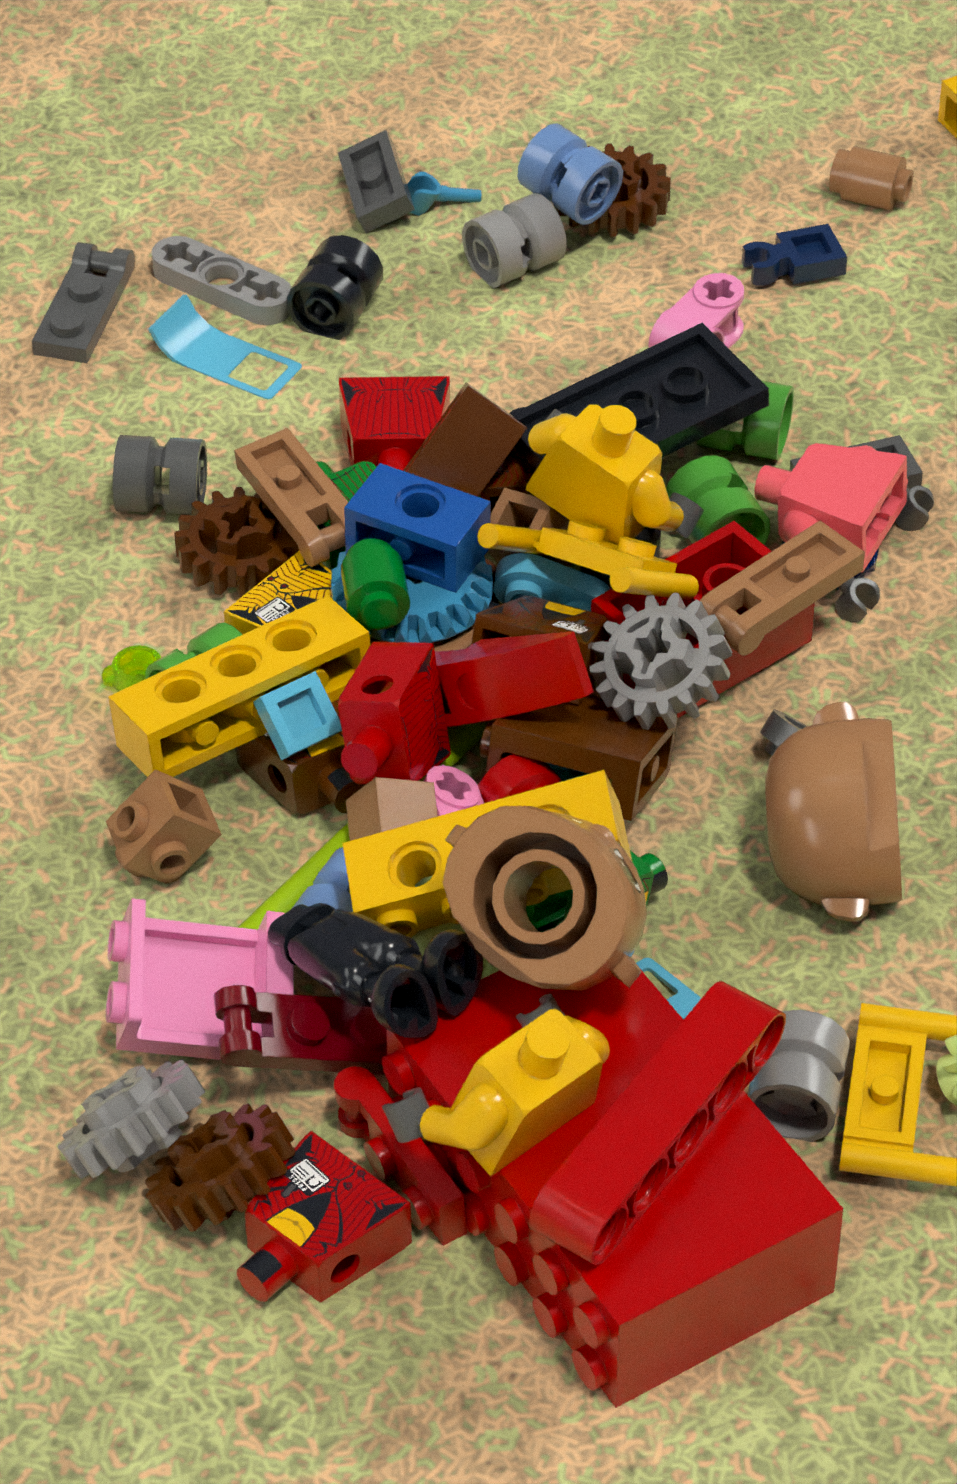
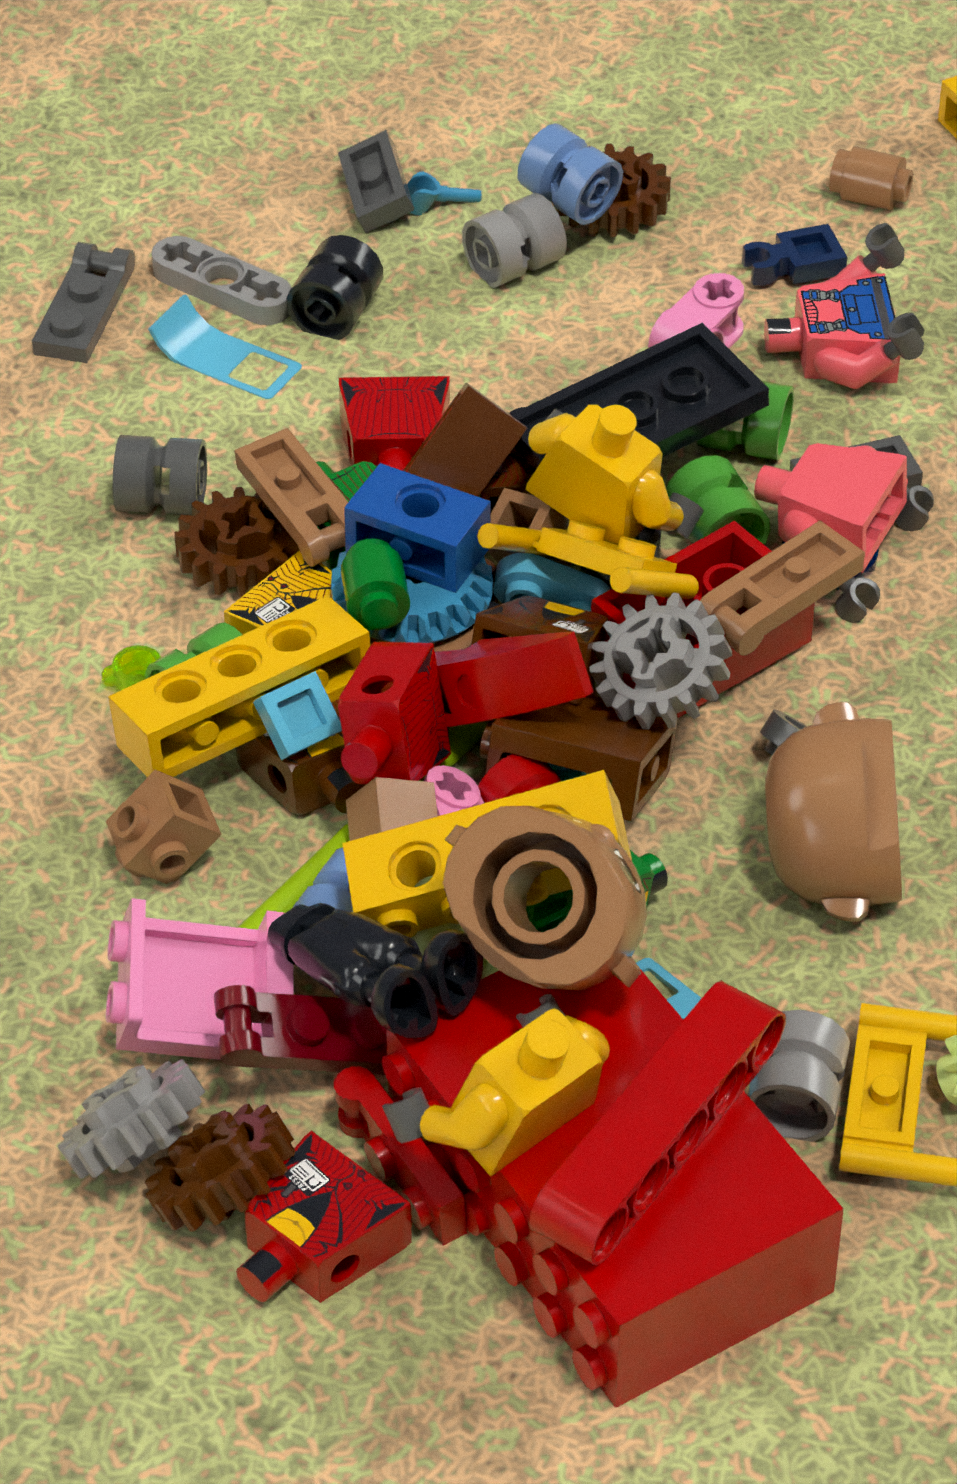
(849, 322): none -> torso

